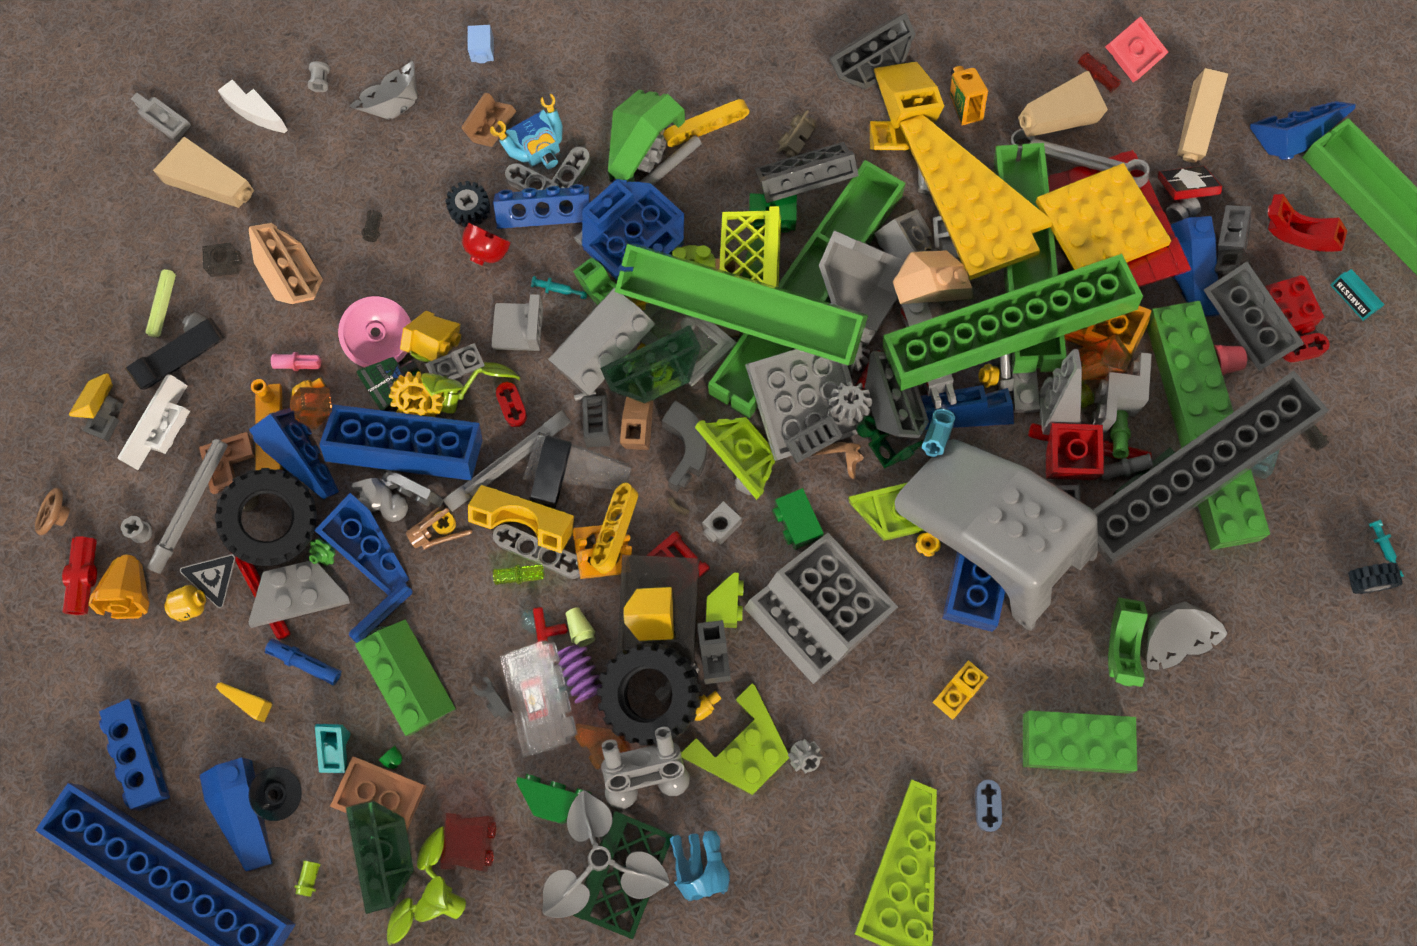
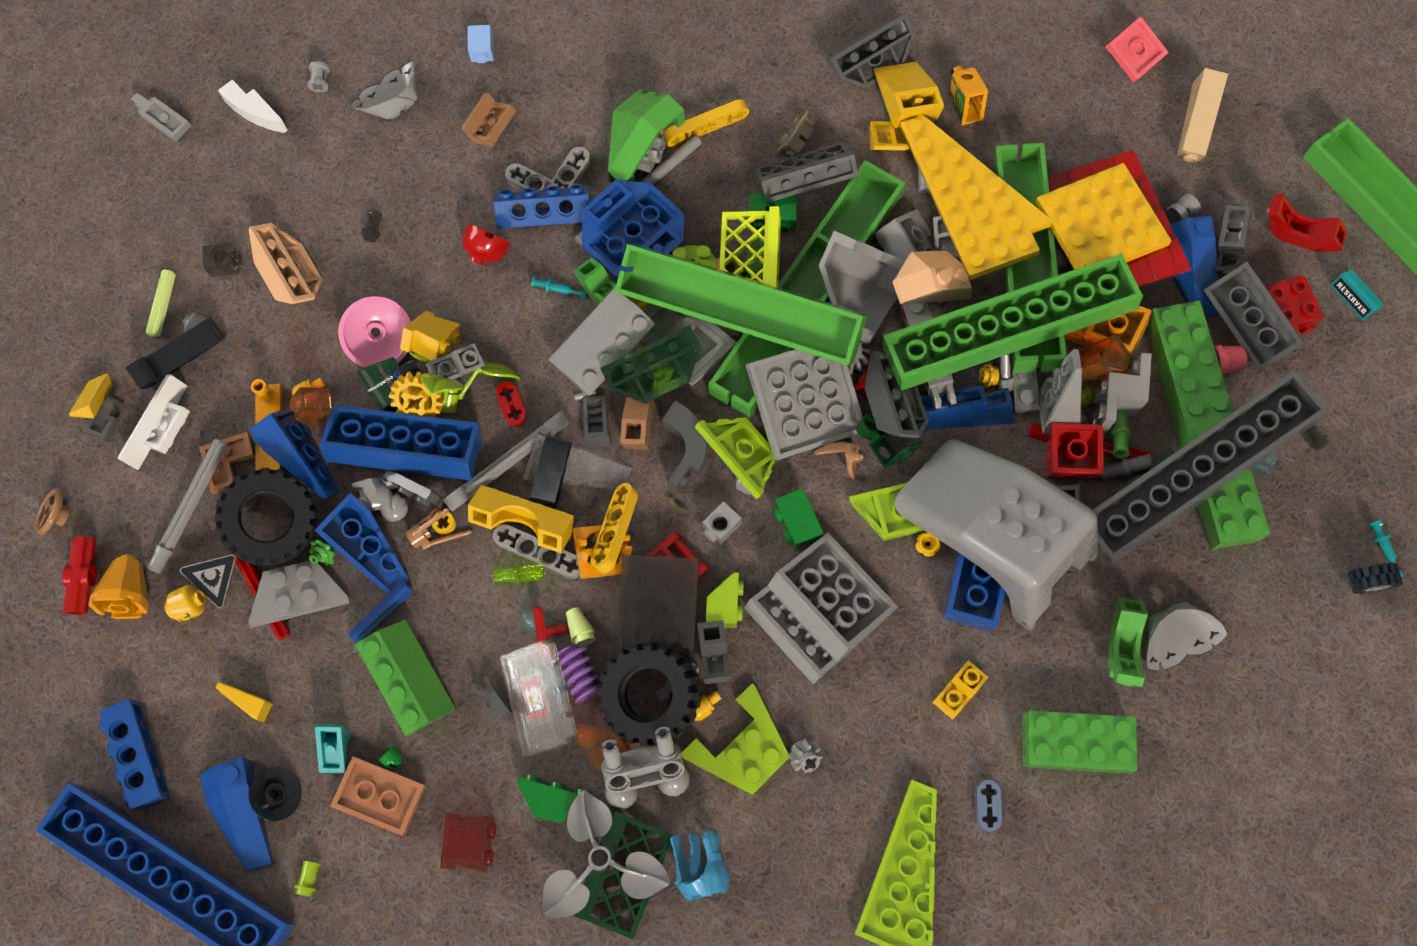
(144, 529): light grey bush -> none
(202, 174): tan slope -> none
(293, 657): blue pin -> none
(295, 361): bright pink axle -> none
(379, 853): clear green wedge -> none
(436, 898): lime plant -> none
(471, 211): black wheel -> none
(518, 325): light grey bracket -> none
(534, 138): torso -> none
(650, 614): yellow slope -> none
(832, 429): dark grey slope -> none
(853, 393): light grey gear -> none
(938, 432): medium azure piece -> none
(1065, 107): tan slope -> none
(1083, 158): light grey piece -> none
(1099, 72): clear red pin -> none
(1189, 182): tile -> none
(1300, 130): blue wedge -> none
(1306, 352): red beam -> none

